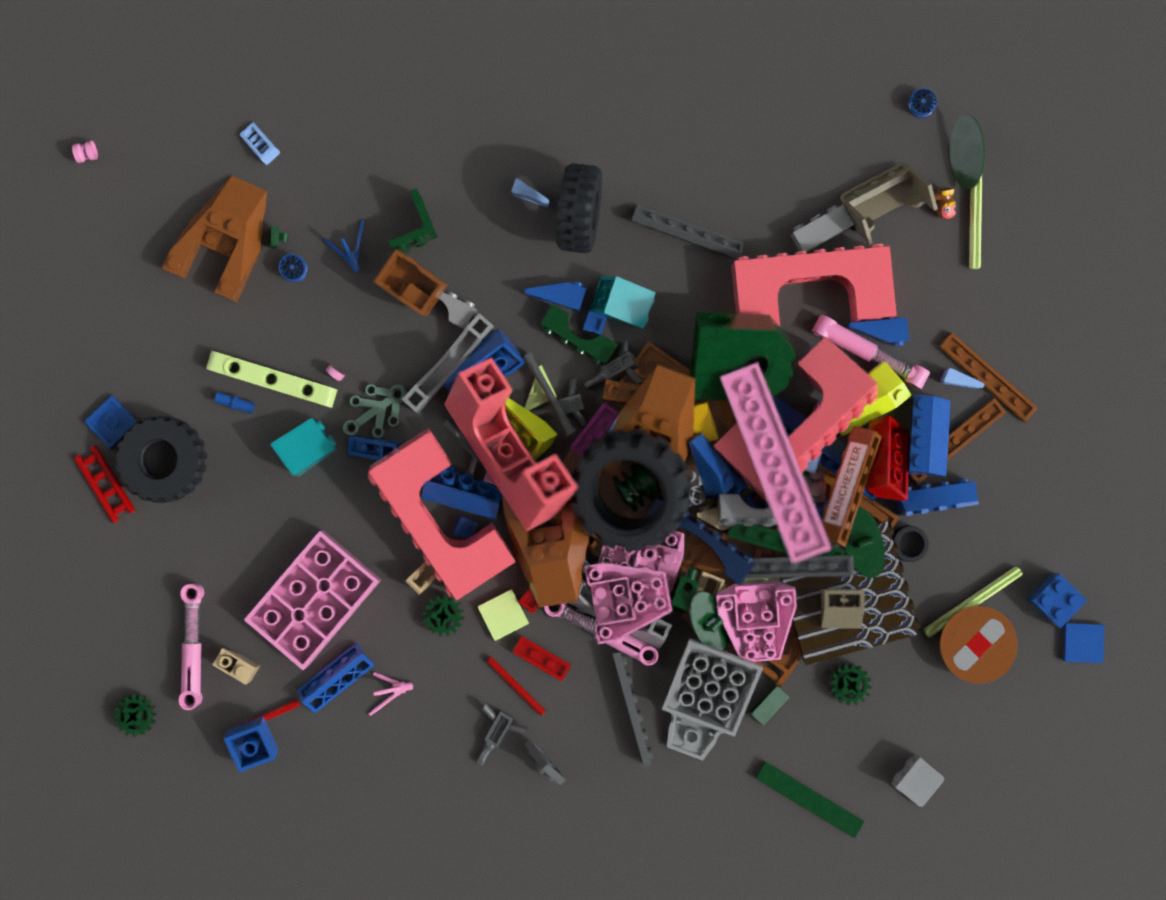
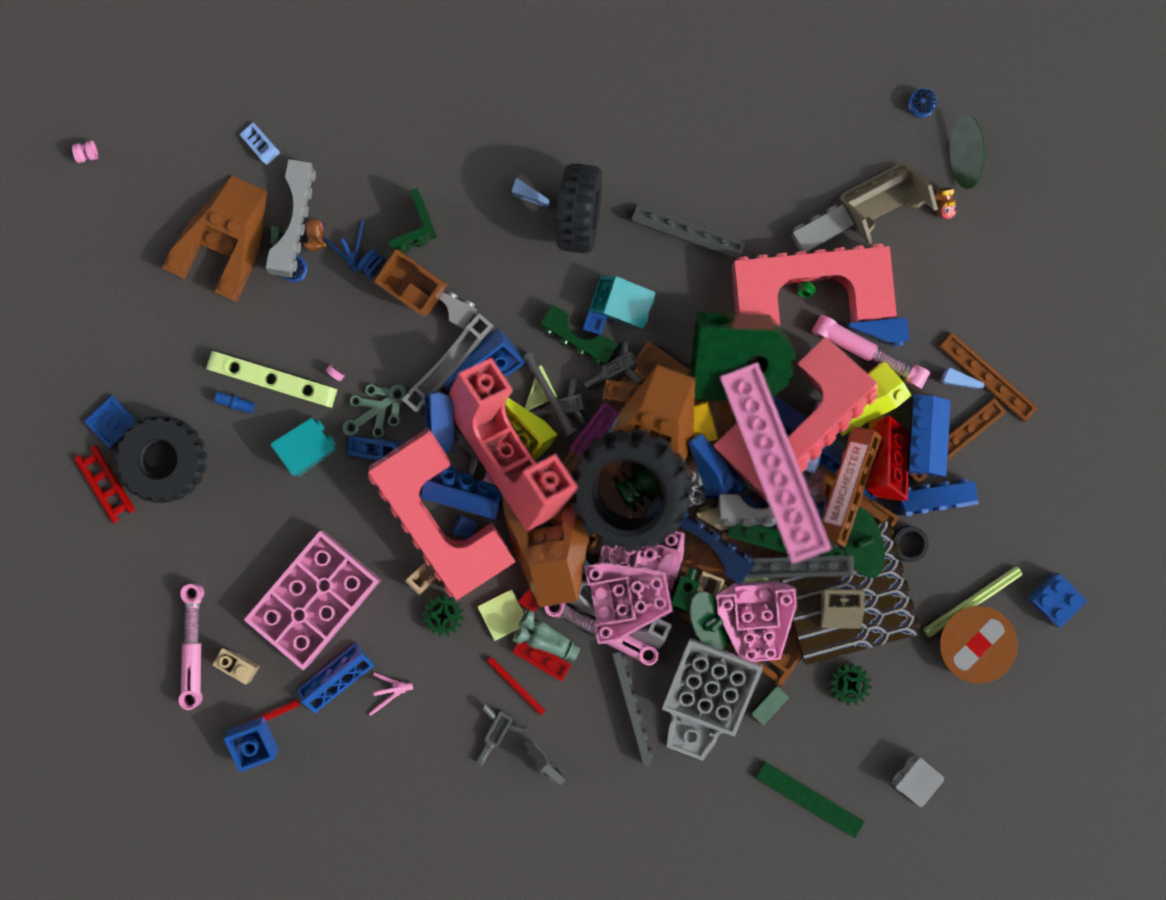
(129, 709): dark green gear -> none
(282, 256): none -> light grey arch
(314, 235): none -> dark orange animal
(371, 263): none -> blue wheel
(440, 418): none -> blue brick
(544, 637): none -> sand green piece
(562, 294): blue slope -> none
(806, 289): none -> green plate
(975, 226): yellowish green axle -> none
(1083, 643): blue tile -> none

